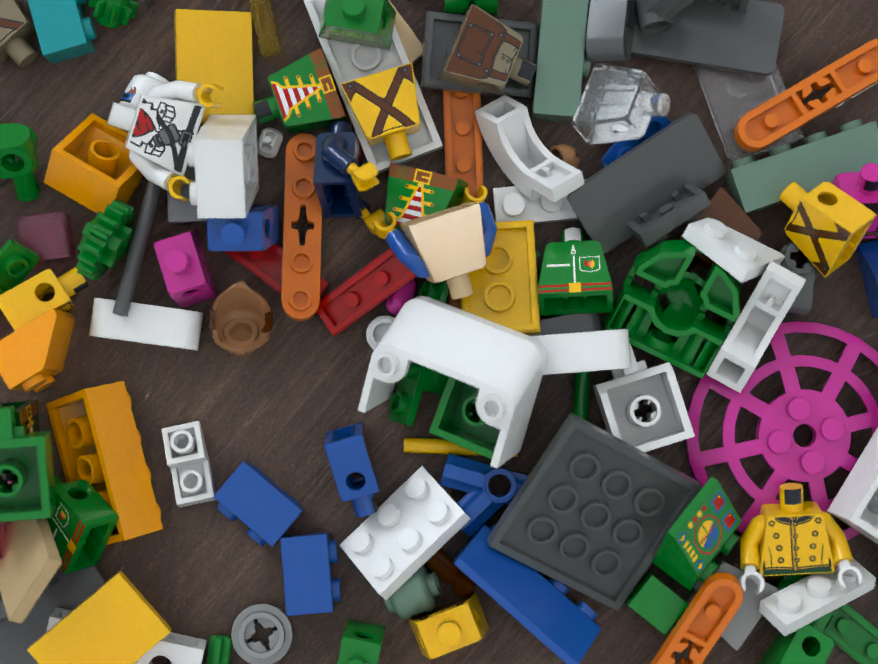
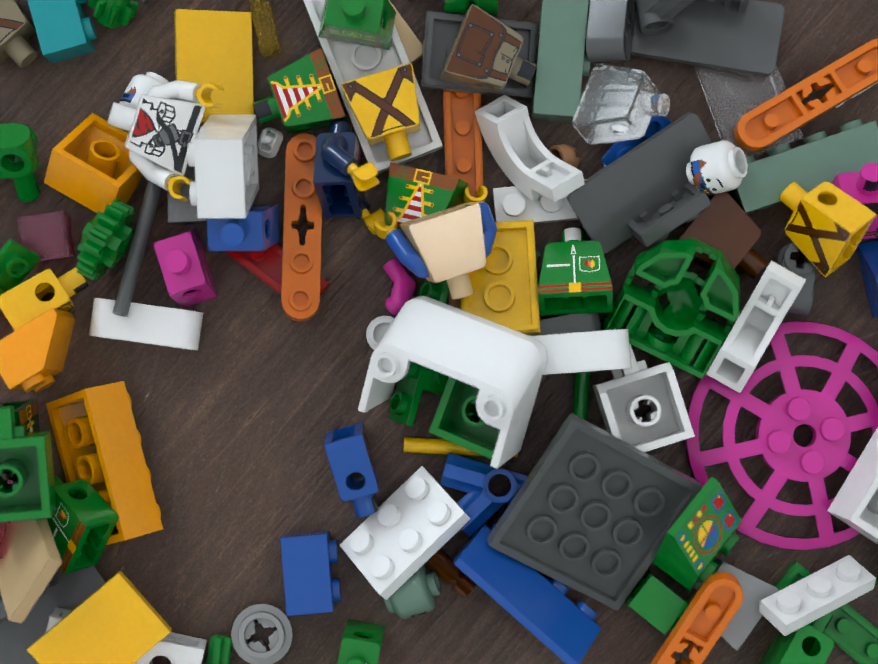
(189, 464): white slope -> none
(240, 320): medium nougat hair -> none
(258, 504): blue brick -> none
(363, 292): red tile -> none
(450, 626): yellow torso -> none
(717, 167): none -> white head
(731, 250): white wing -> none
(794, 541): yellow torso -> none

